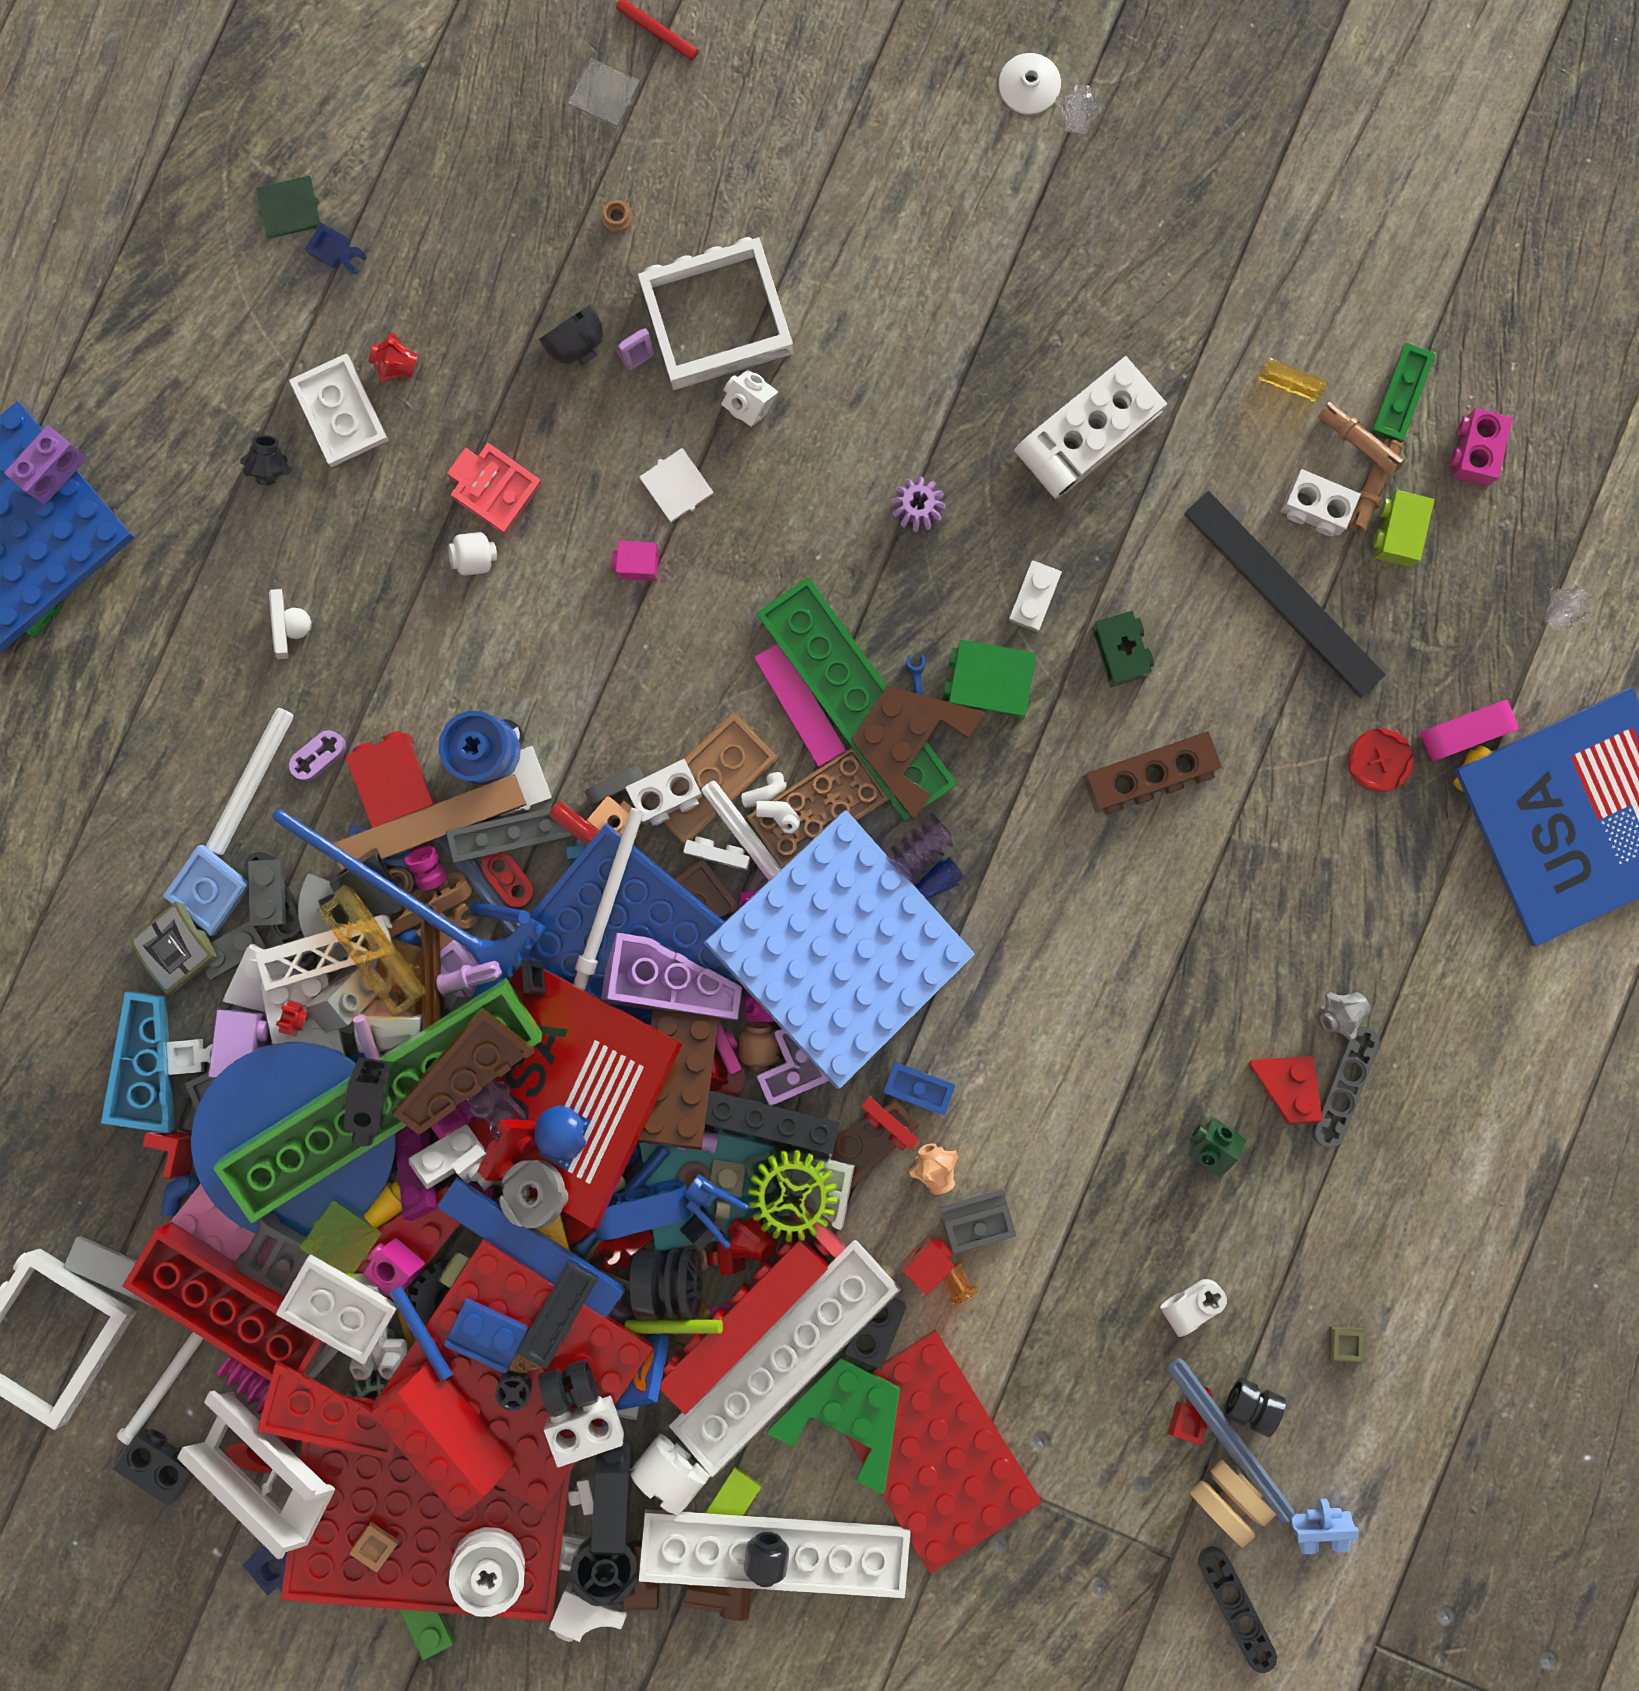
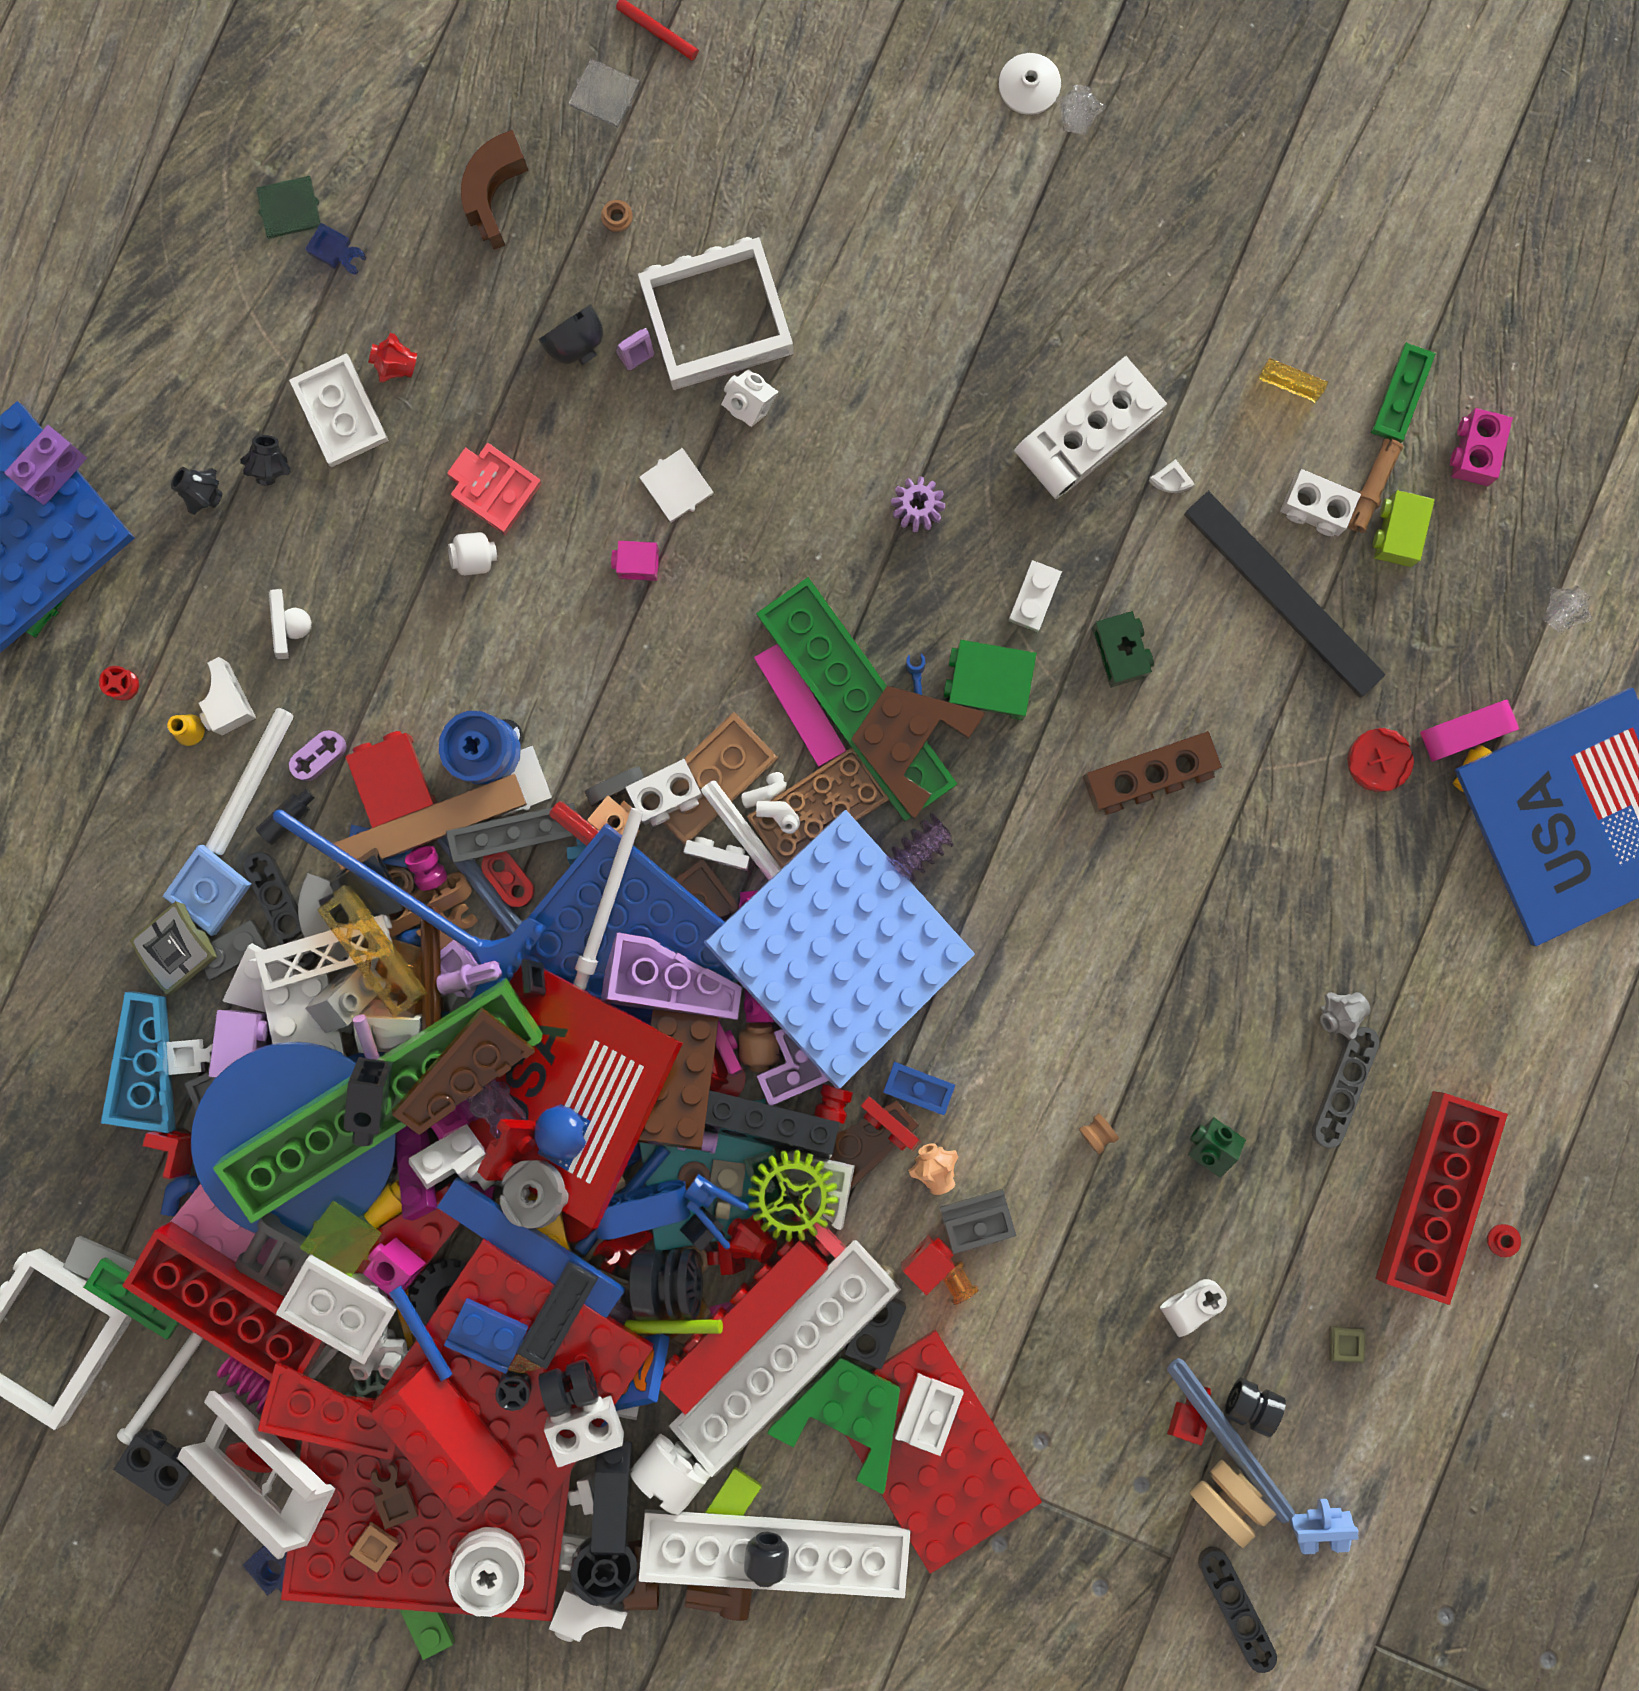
(107, 1284): none -> green plate
(113, 678): none -> red wheel
(186, 729): none -> yellow cone
(197, 488): none -> black rock
(226, 703): none -> white arch
(267, 892): dark grey plate -> none
(292, 1018): red plate -> none
(294, 806): none -> black cylinder
(394, 1501): none -> reddish brown plate
(452, 1269): olive tile -> none
(485, 172): none -> reddish brown arch
(500, 913): blue bar -> none
(833, 1103): none -> red wheel
(929, 1414): none -> white plate
(940, 878): clear blue cone -> none
(1098, 1134): none -> medium nougat wheel
(1172, 479): none -> white tile
(1291, 1086): red wing -> none
(1352, 431): medium nougat pin -> none
(1441, 1197): none -> red brick
(1494, 1240): none -> red plate

